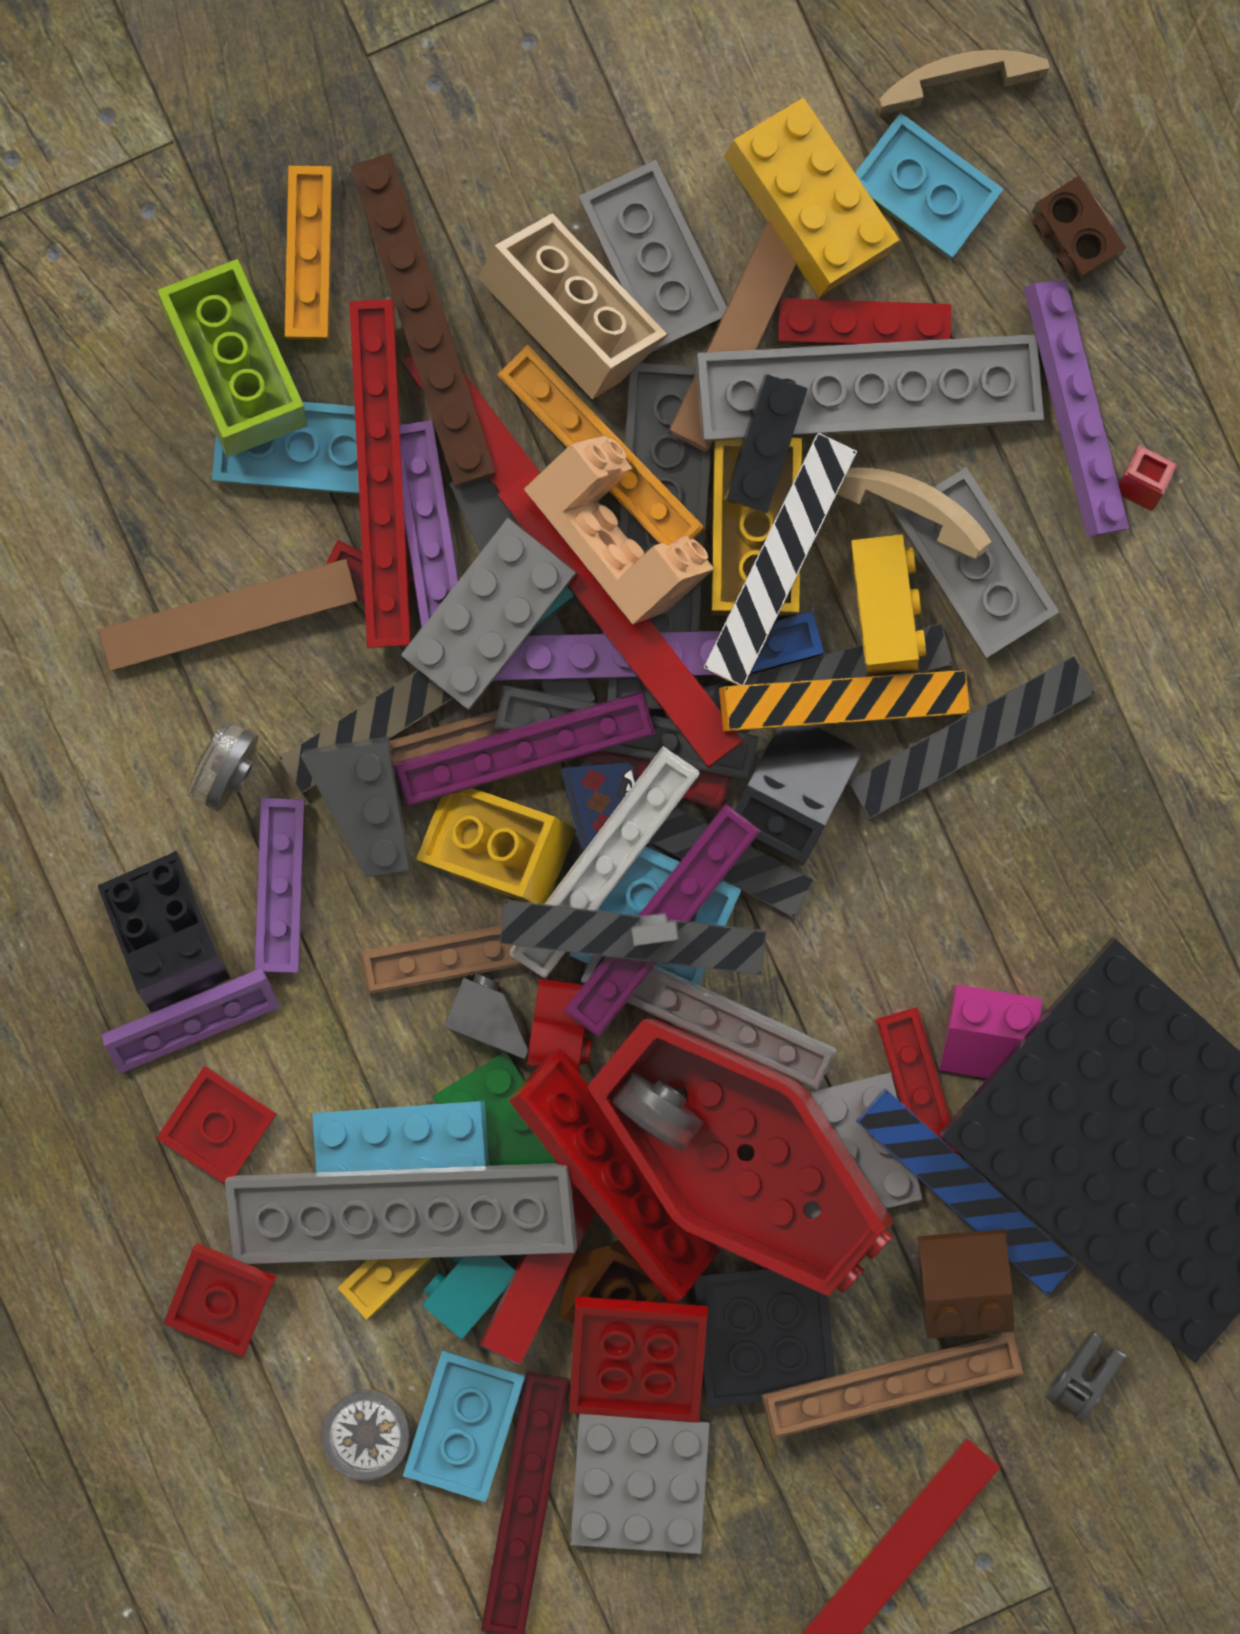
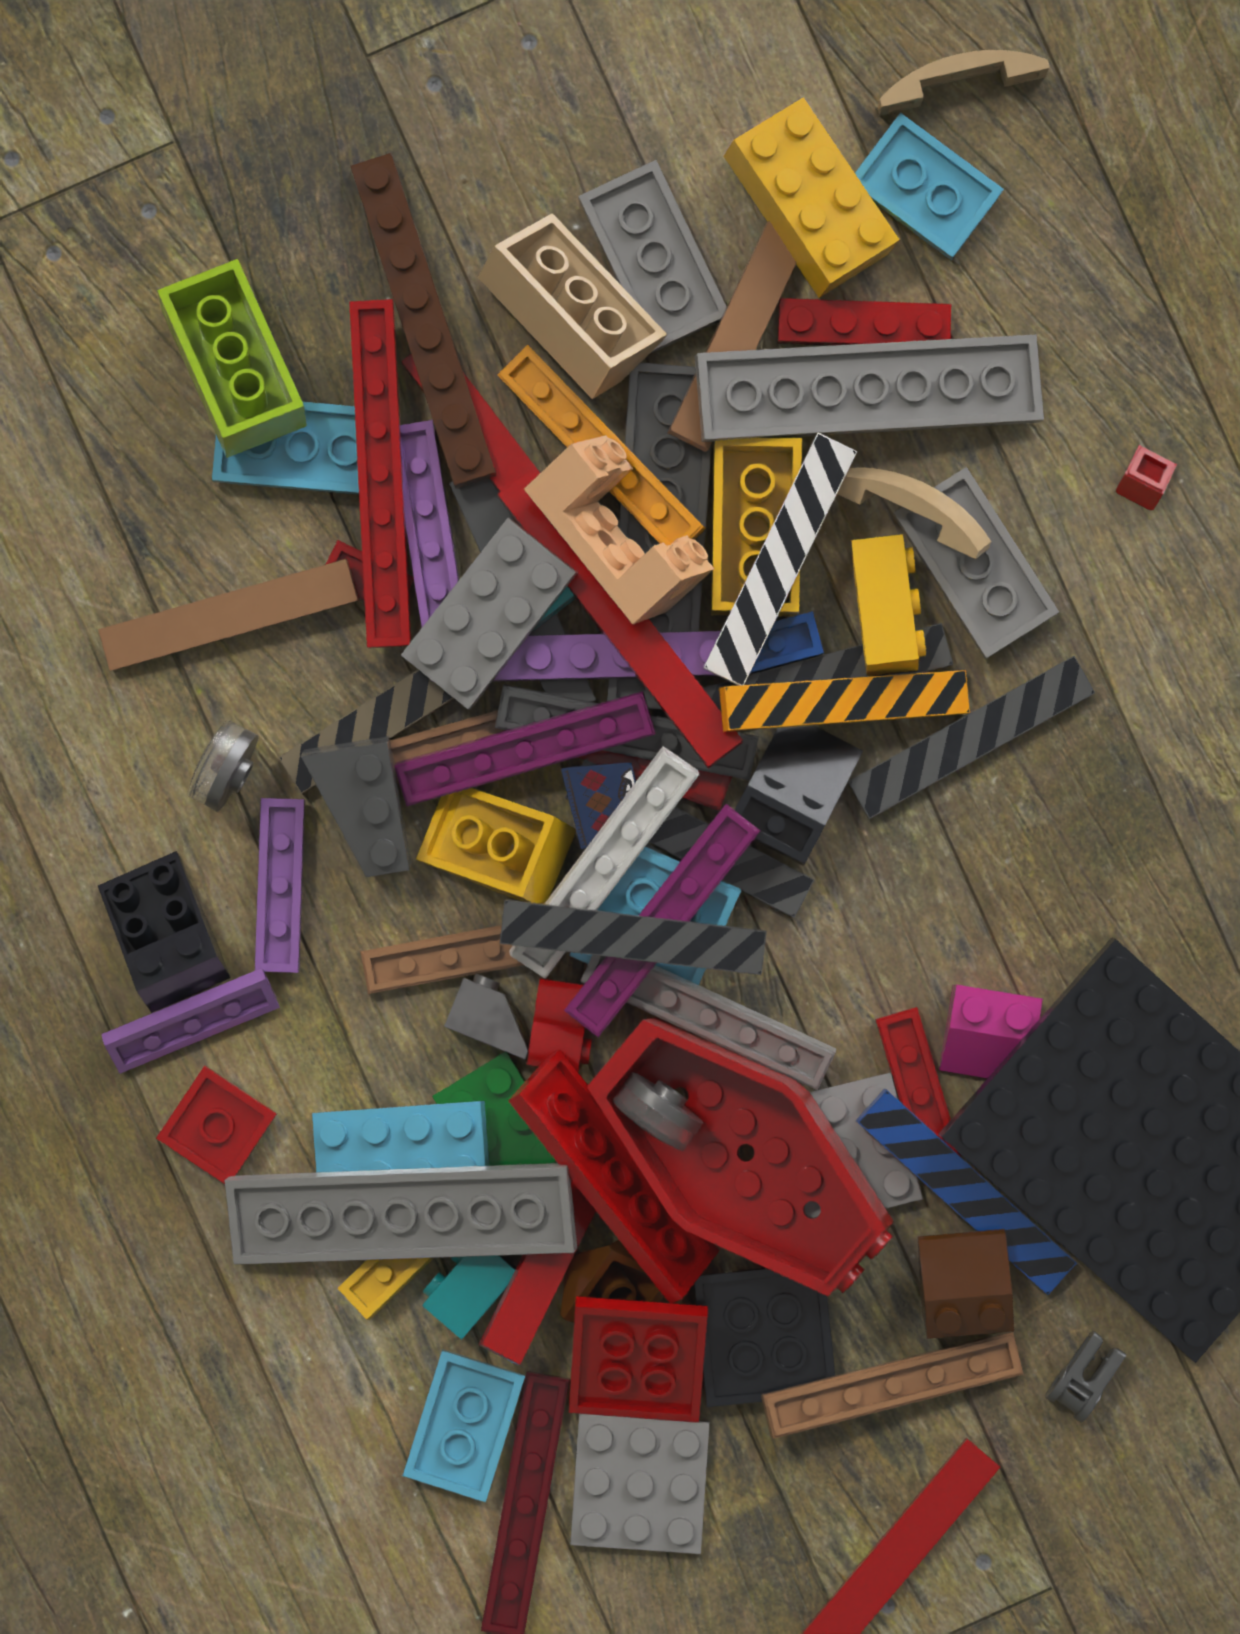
(219, 1299): red plate -> none
(308, 252): light orange plate -> none
(366, 1434): clear piece -> none
(654, 929): light grey plate -> none
(765, 443): black plate -> none
(1076, 408): medium lavender plate -> none
(1088, 224): reddish brown brick -> none

